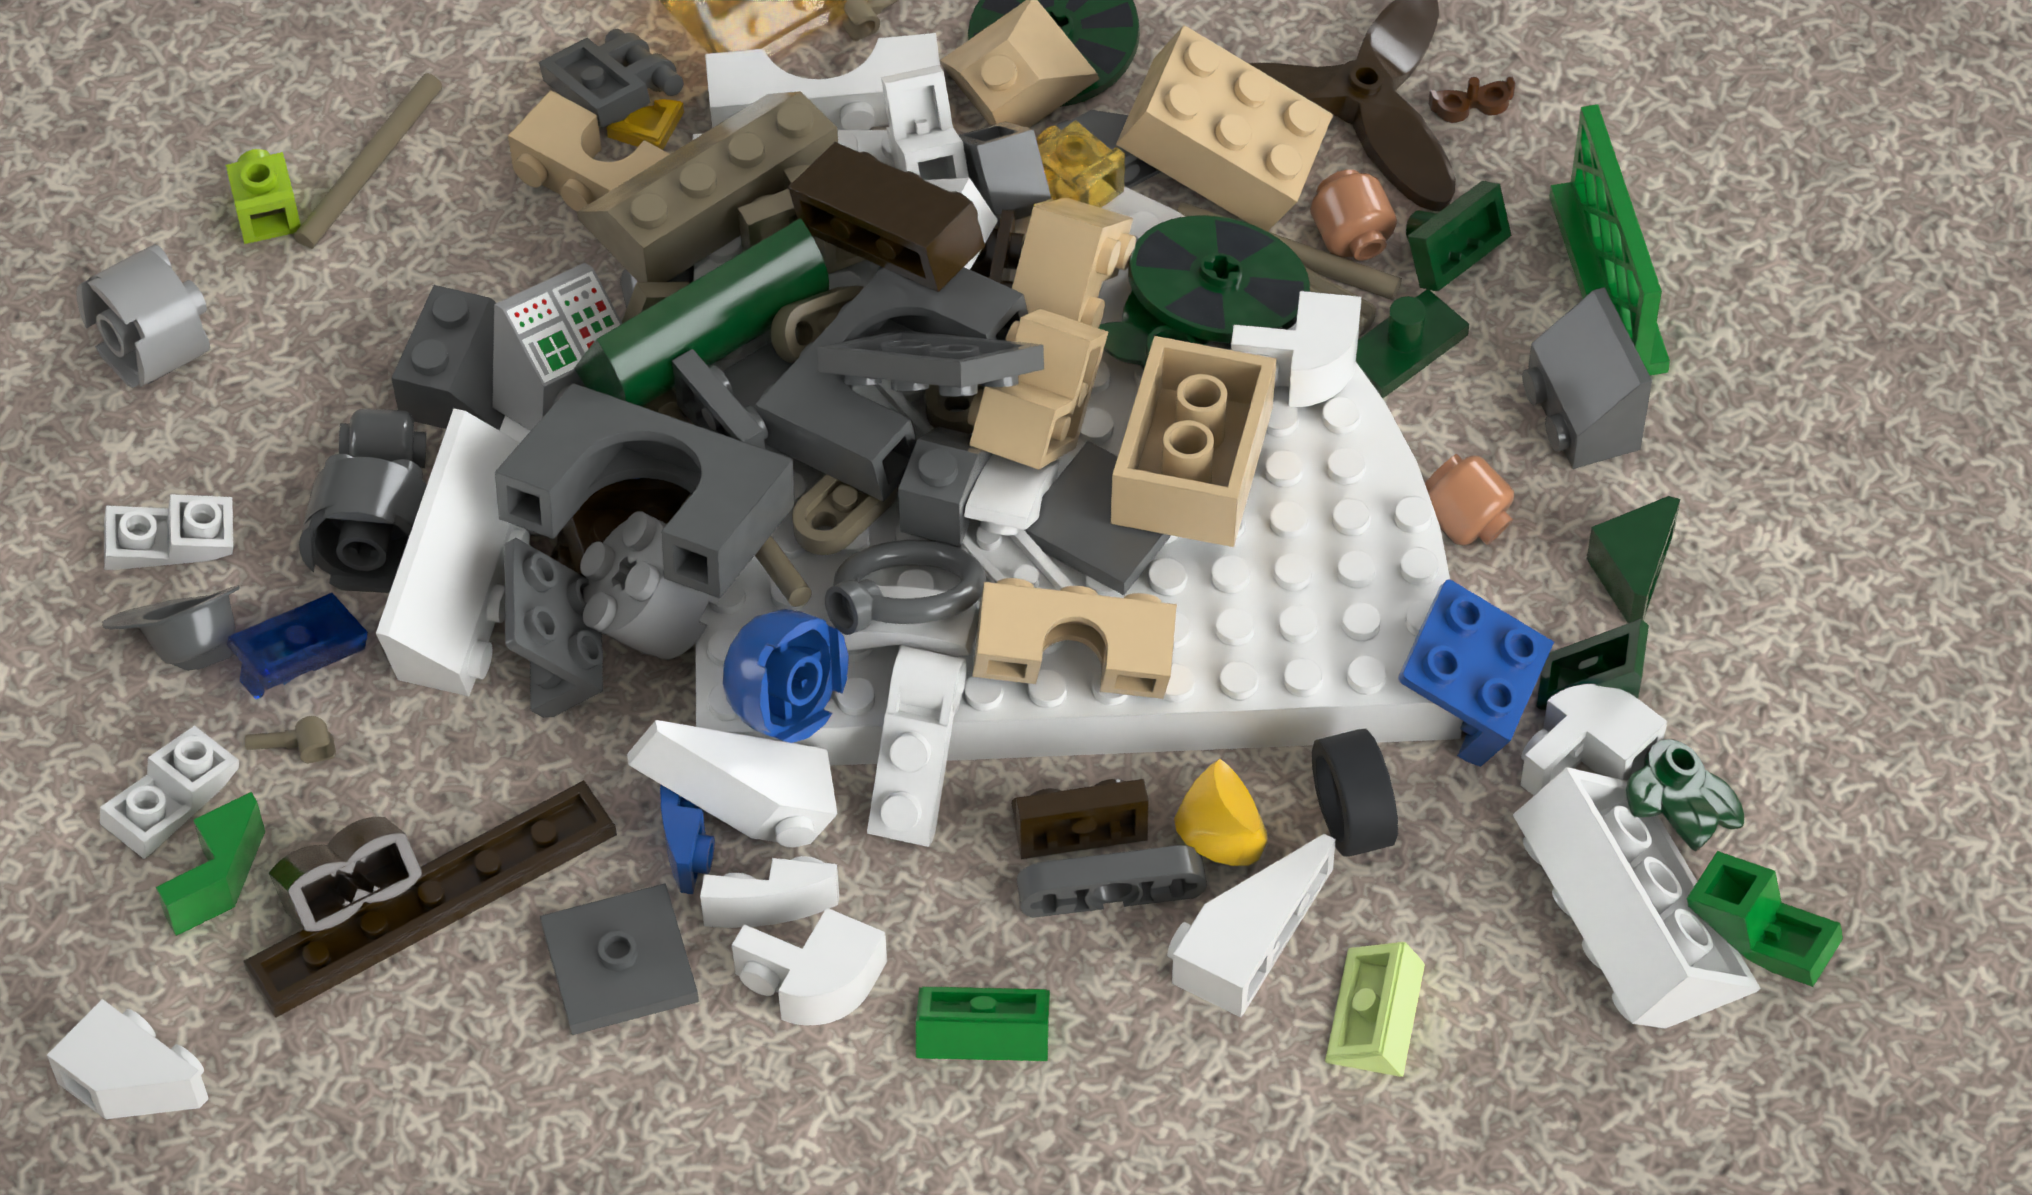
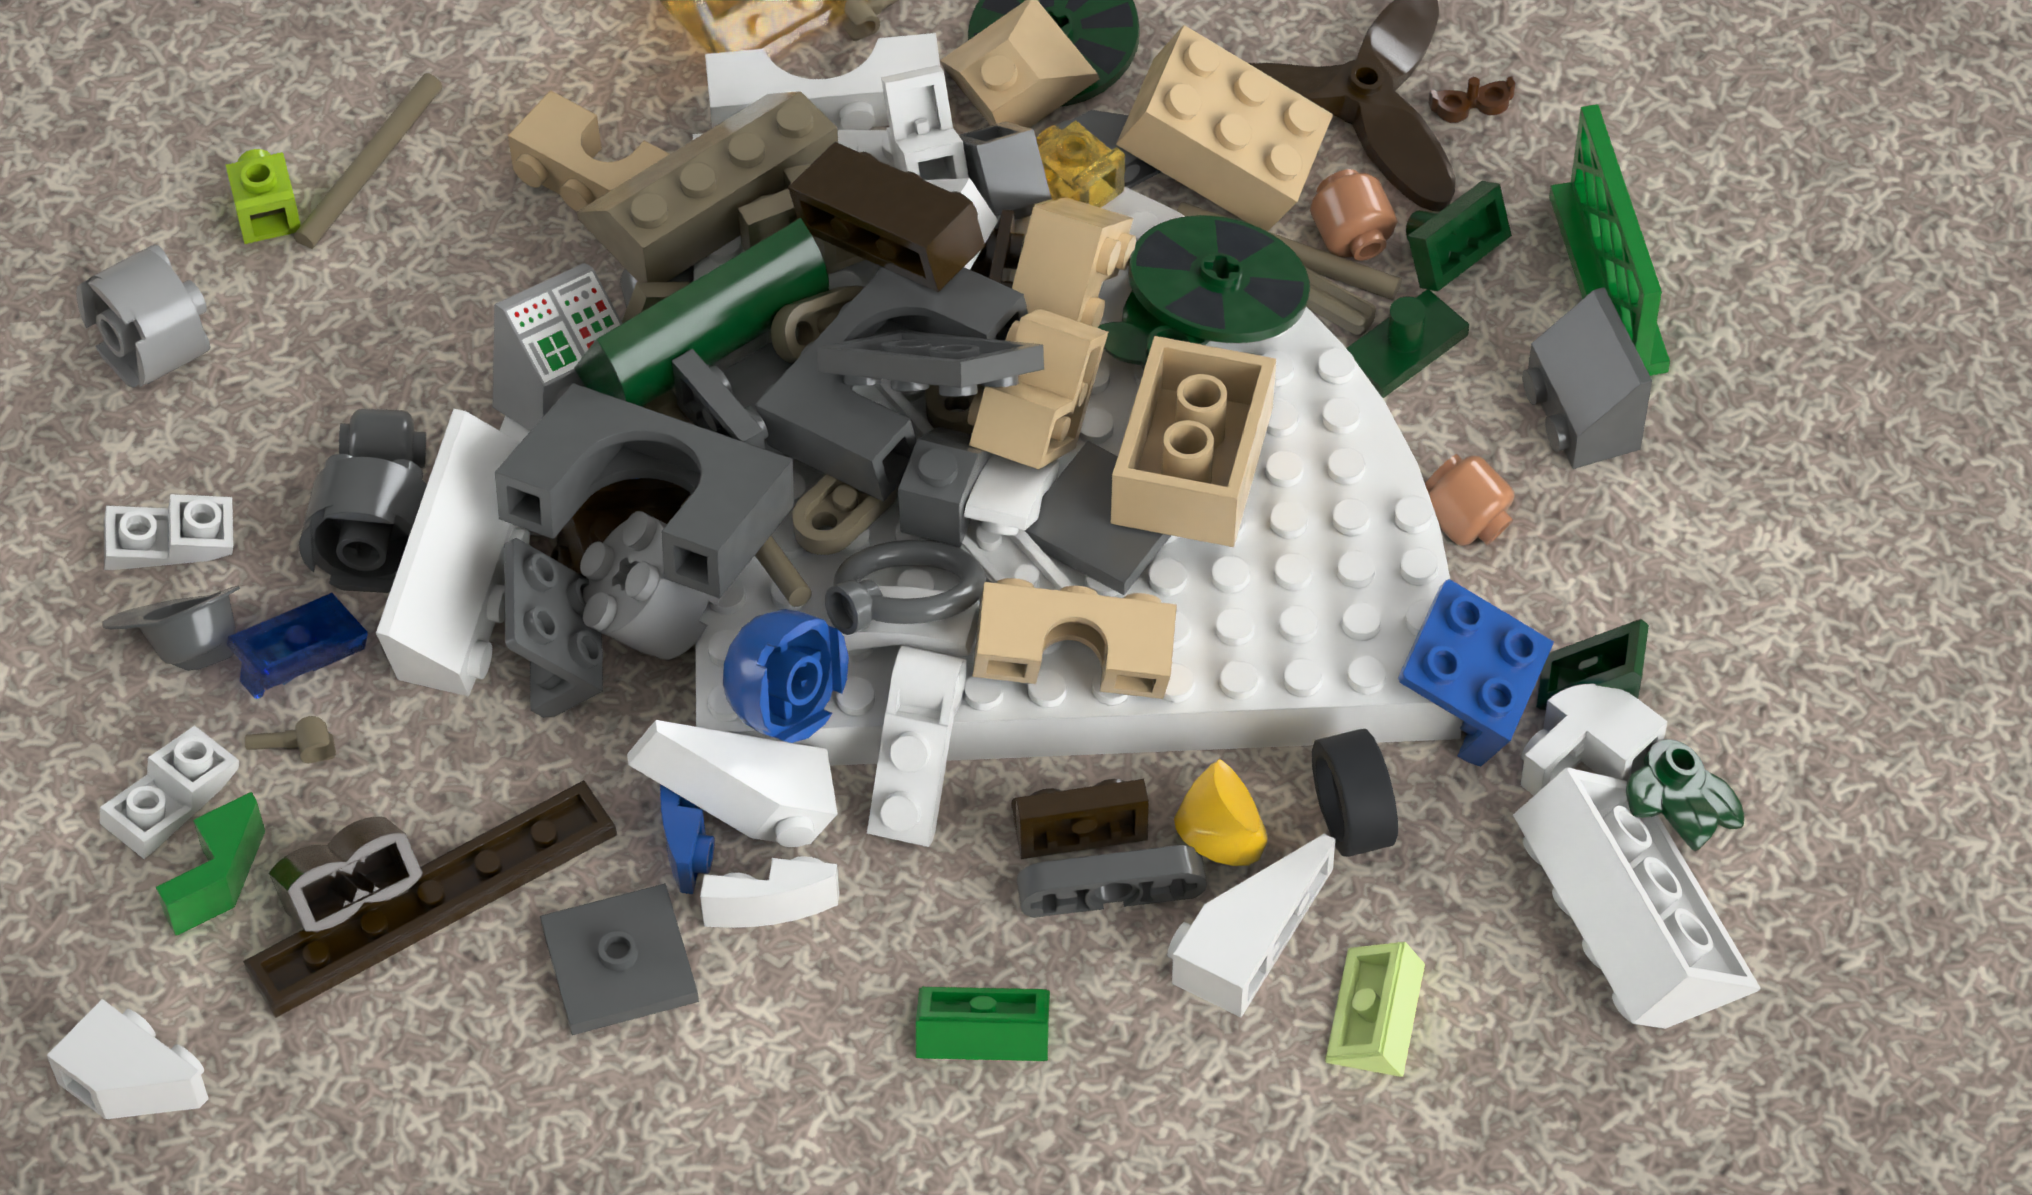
(449, 360): dark grey slope -> none
(610, 77): dark grey plate -> none
(648, 123): yellow tile -> none
(821, 979): white brick -> none
(1315, 356): white brick -> none
(1631, 553): dark green slope -> none
(1748, 912): green slope -> none

